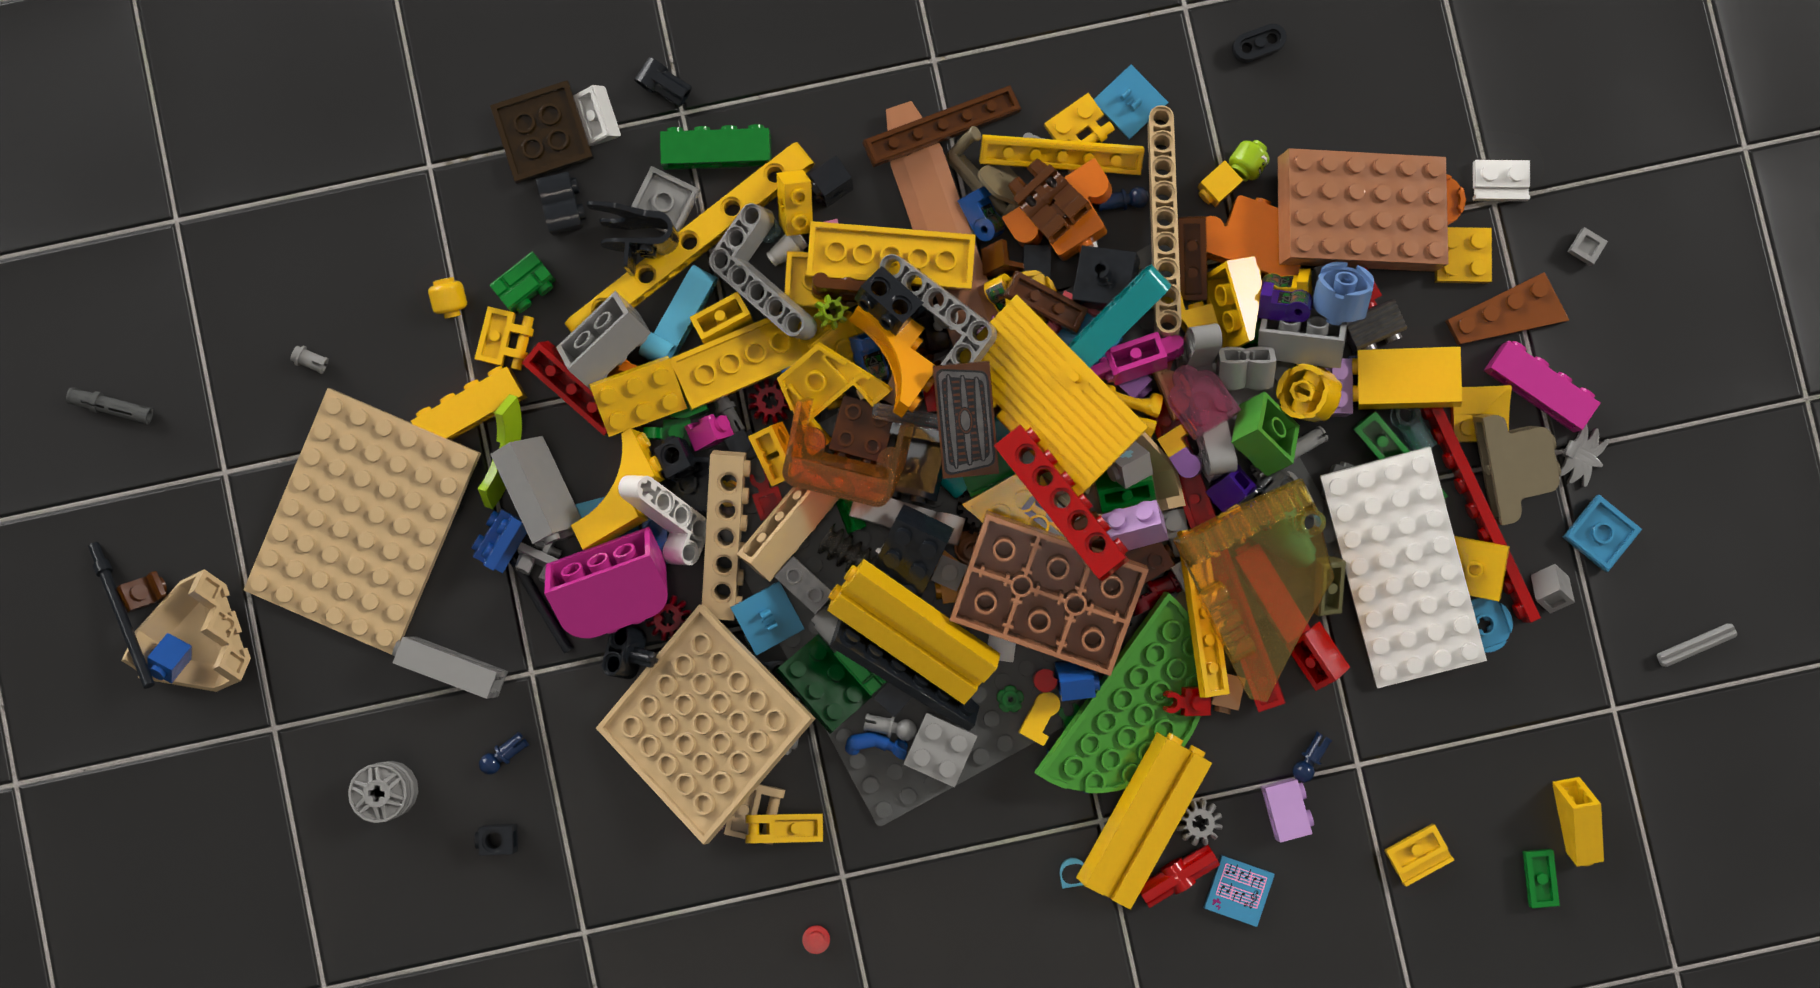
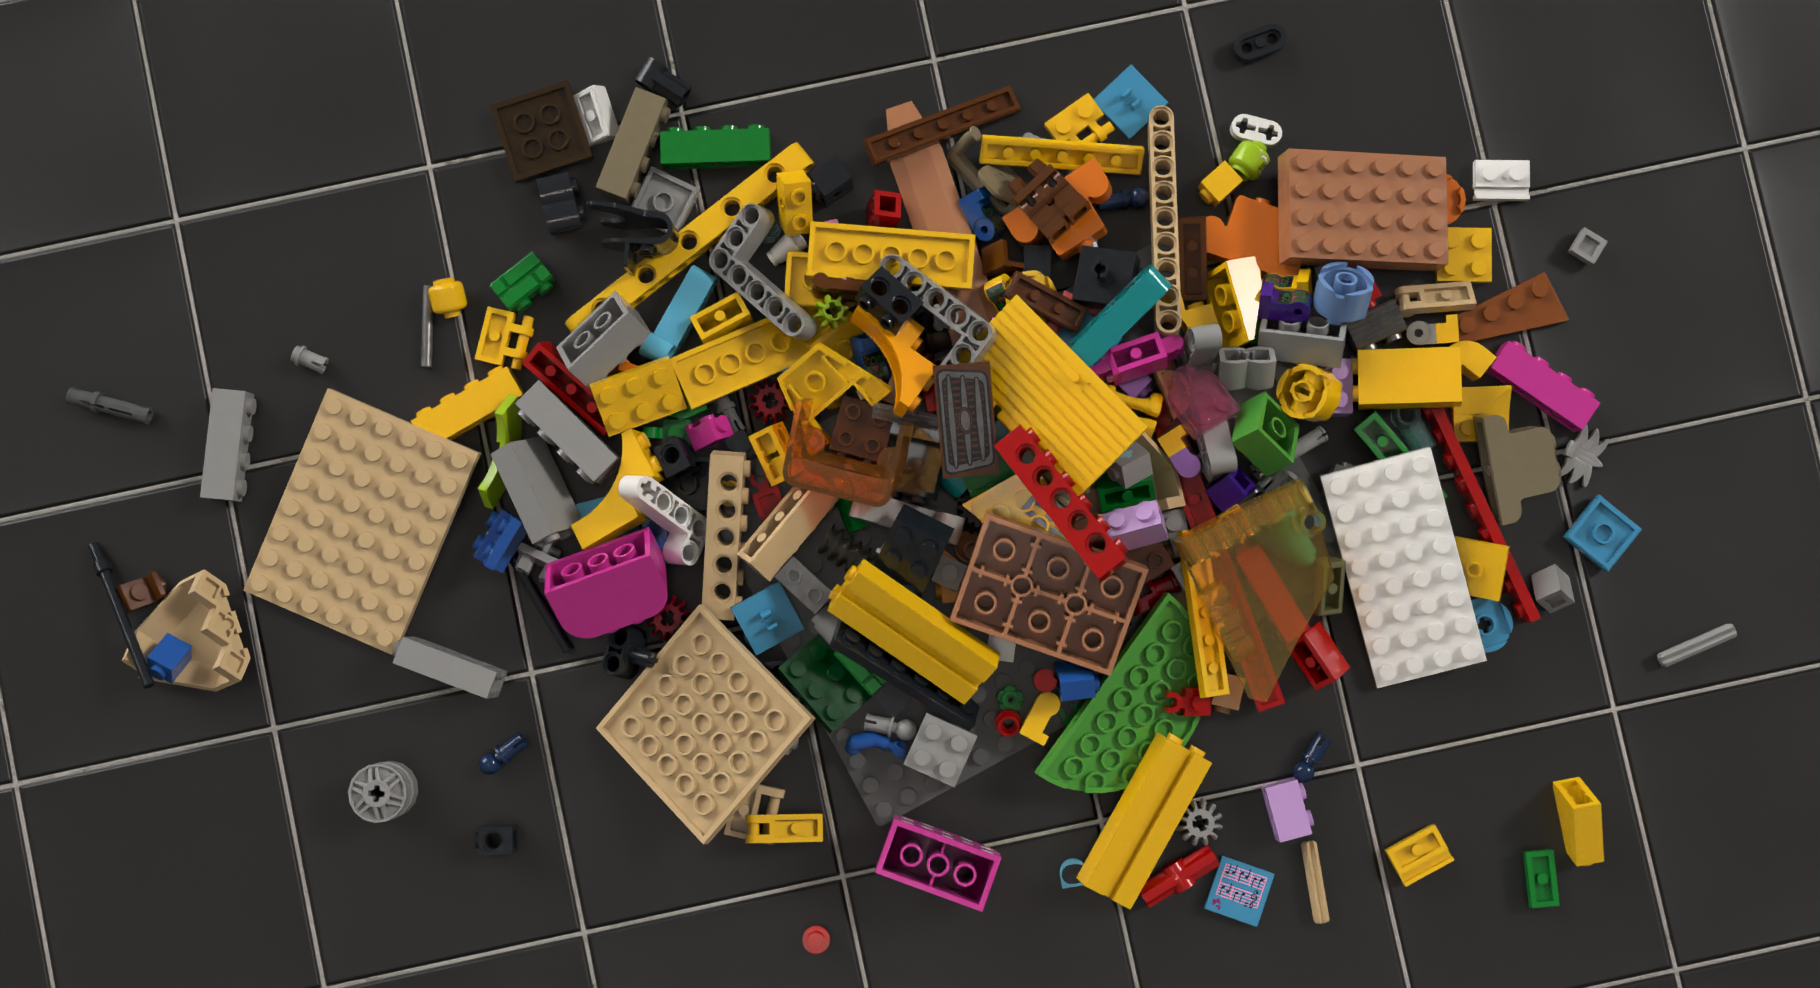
(228, 445): none -> light grey brick
(427, 330): none -> flat silver bar
(564, 428): none -> light grey brick
(633, 146): none -> dark tan brick
(883, 209): none -> red brick
(938, 862): none -> dark pink brick
(1008, 730): none -> red plate
(1257, 124): none -> white beam
(1315, 882): none -> tan axle
(1423, 333): none -> leg
(1435, 298): none -> tan plate
(1474, 359): none -> yellow brick

